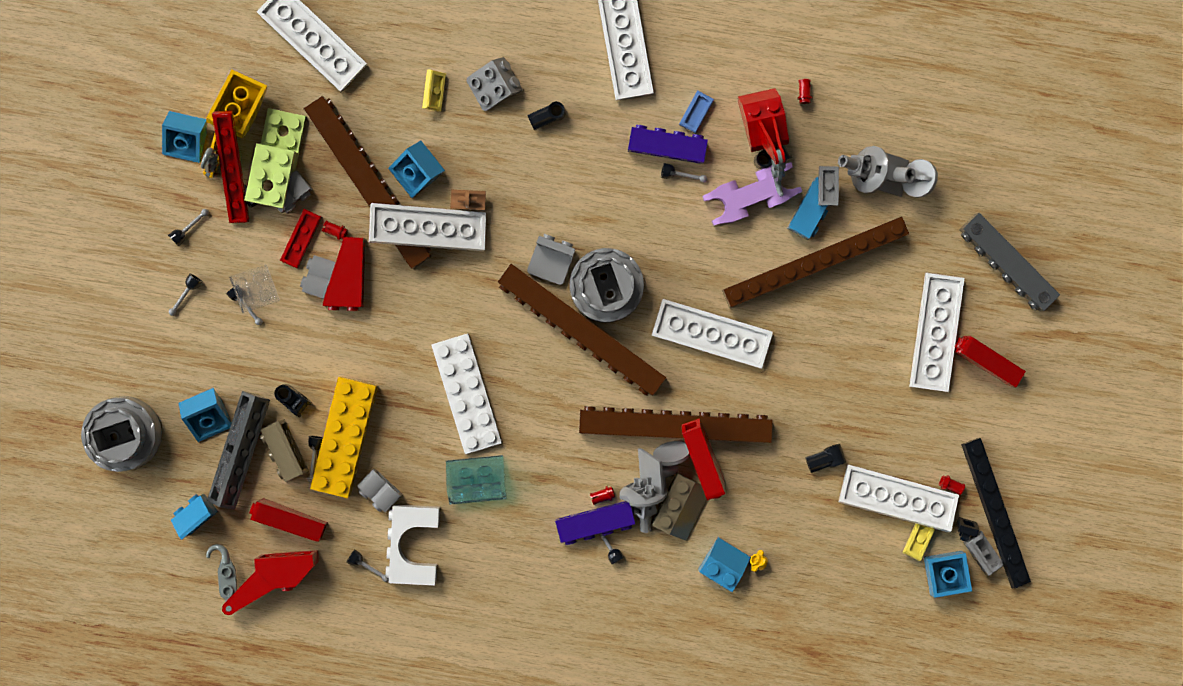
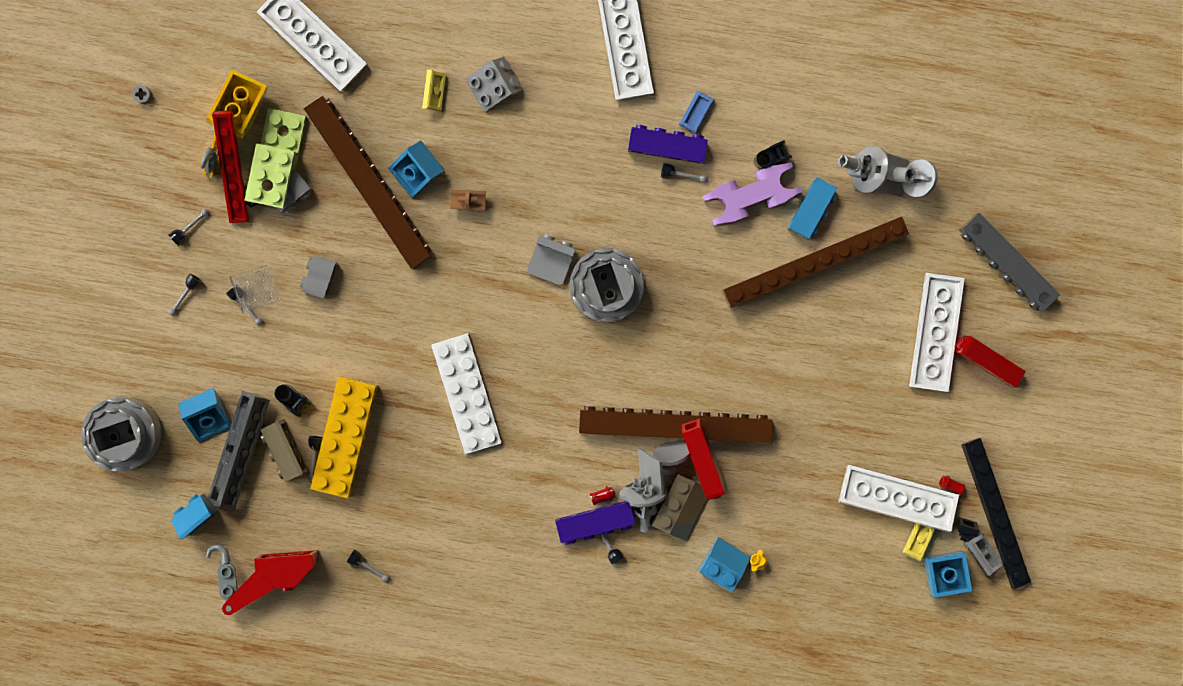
(145, 98): none -> light grey bush
(183, 136): dark azure slope -> none
(287, 519): red slope -> none
(300, 238): red tile -> none
(335, 230): red pin -> none
(347, 278): red slope -> none
(379, 491): light grey brick -> none
(400, 568): white arch -> none
(427, 227): white plate -> none
(475, 479): clear light blue slope -> none
(544, 116): black piece -> none
(581, 329): reddish brown brick -> none
(712, 333): white plate -> none
(766, 128): red slope -> none
(804, 91): red pin -> none
(828, 186): light grey plate -> none
(830, 457): black piece -> none

